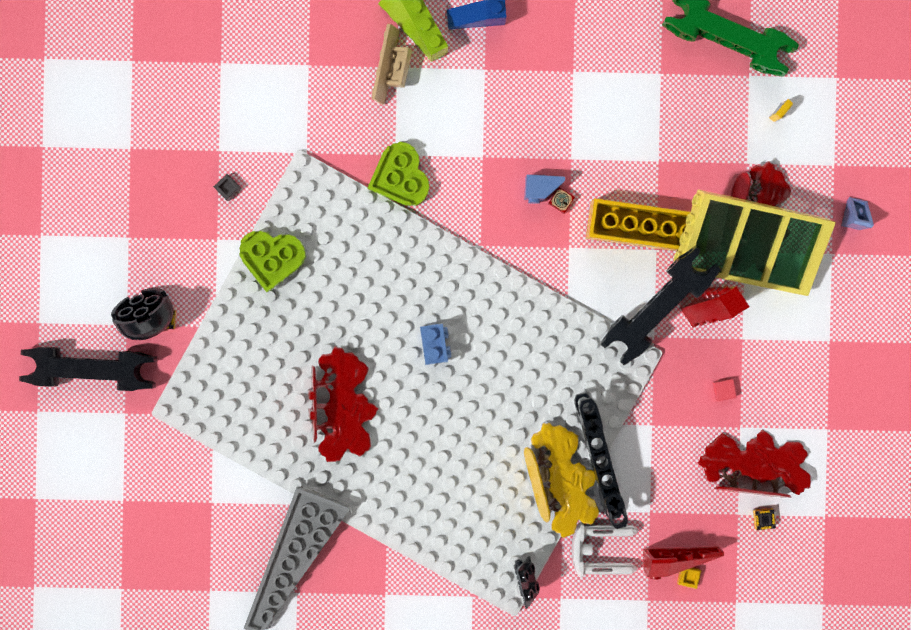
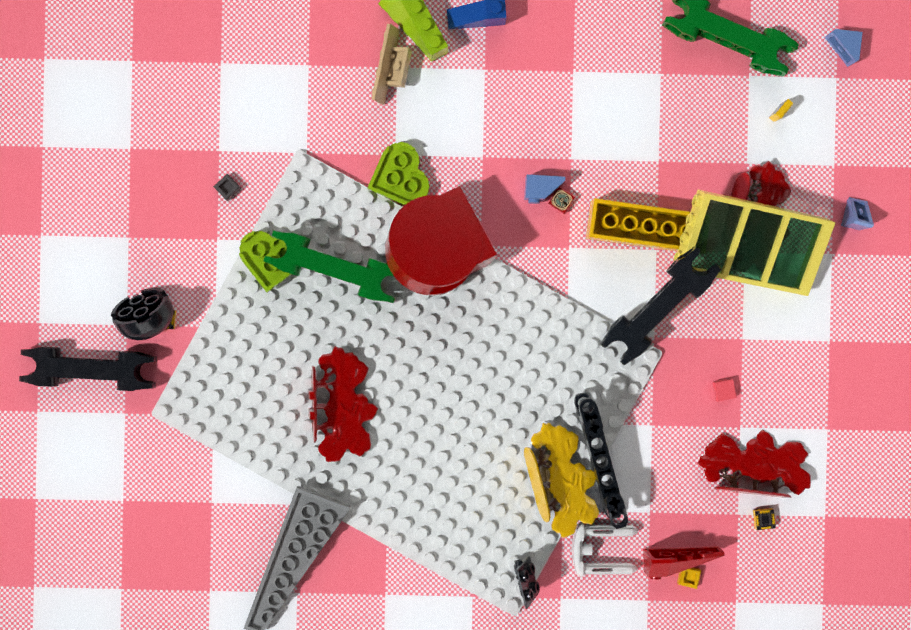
(299, 256): none -> green piece
(434, 344): medium blue bracket -> none
(437, 243): none -> red brick
(715, 305): red wedge -> none
(846, 44): none -> medium blue slope

